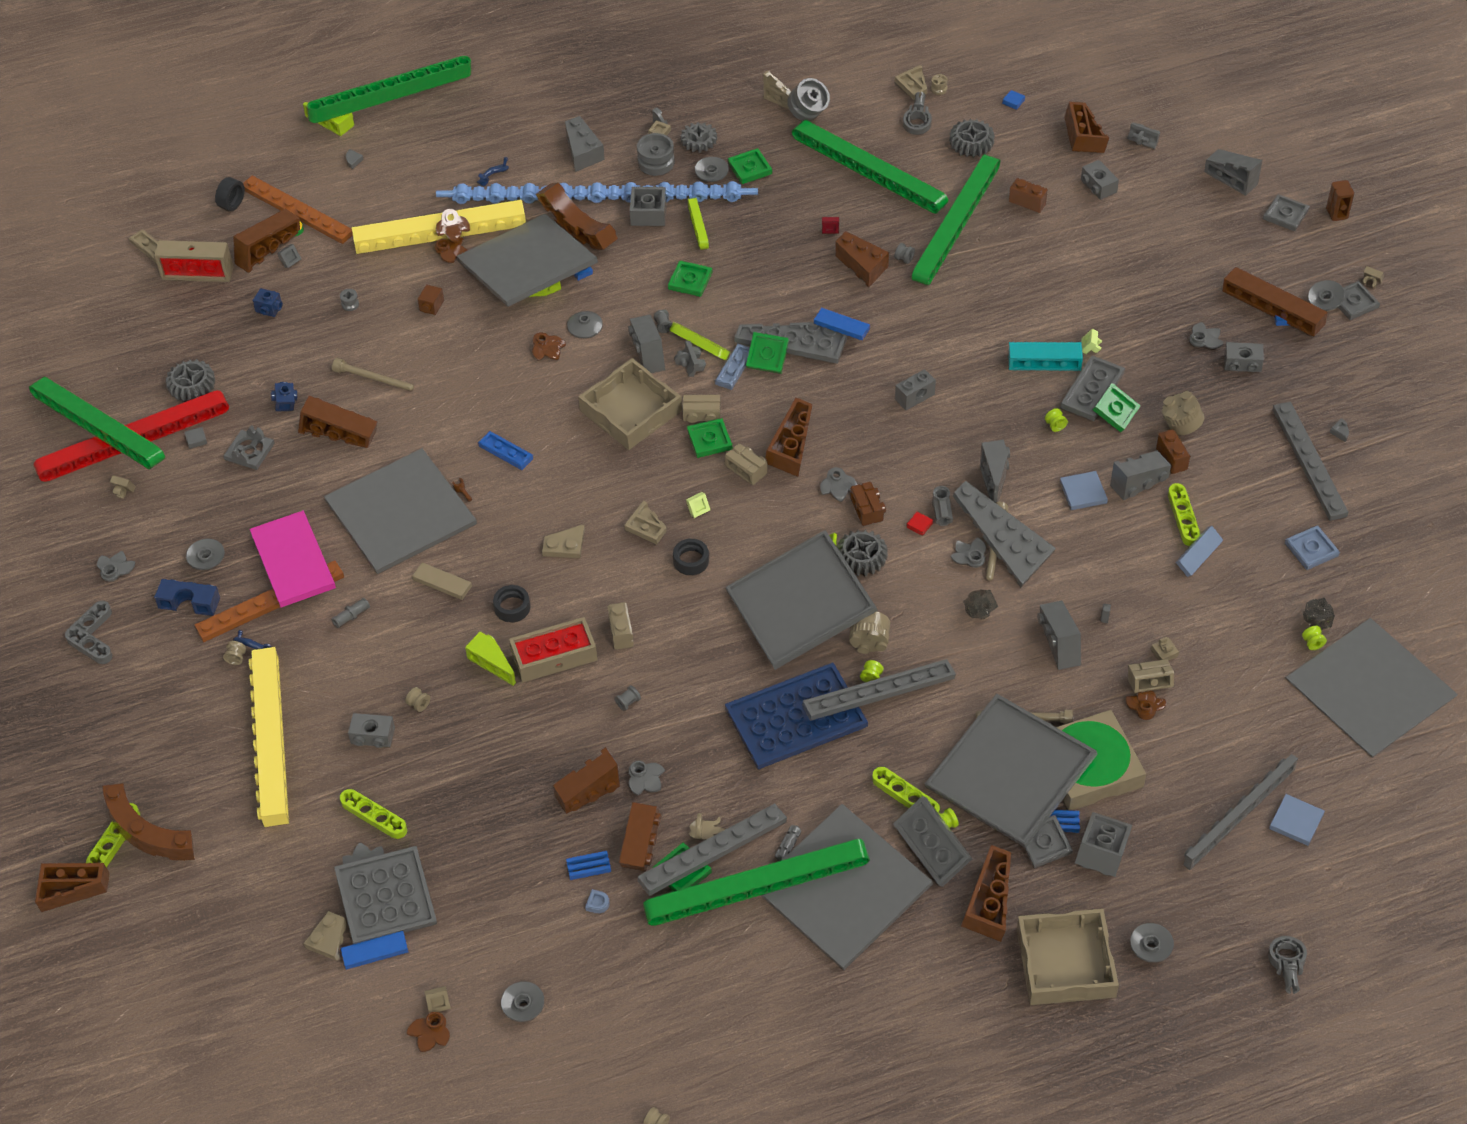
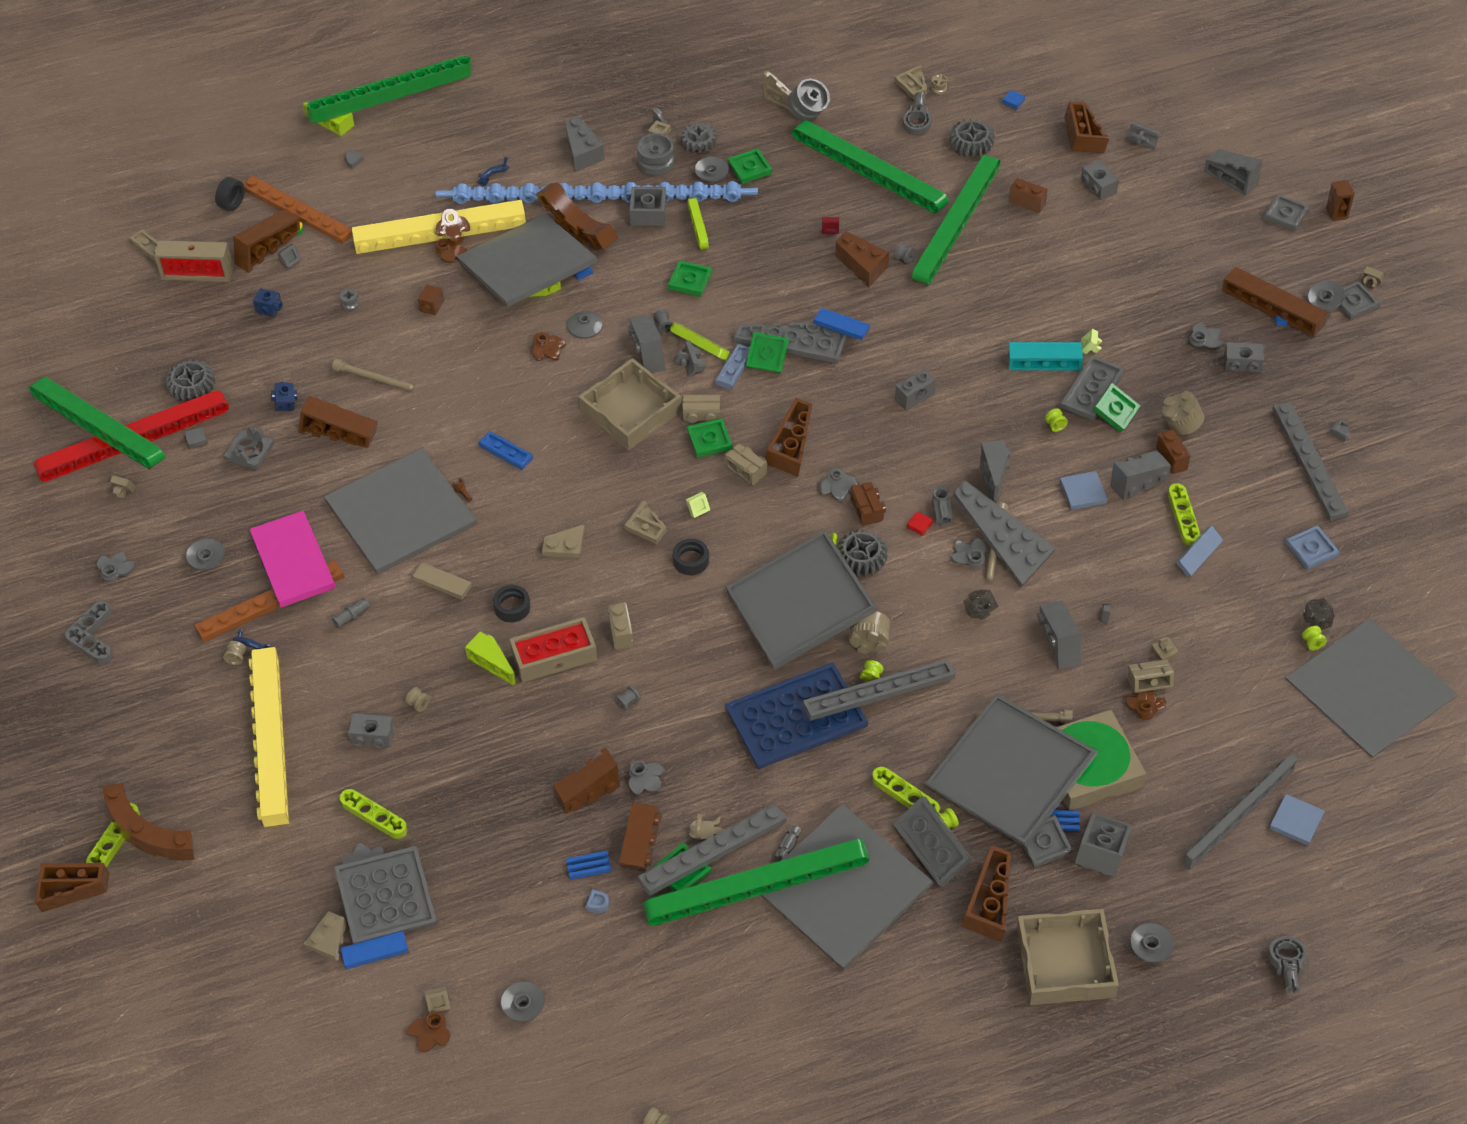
(173, 592): dark blue arch -> none

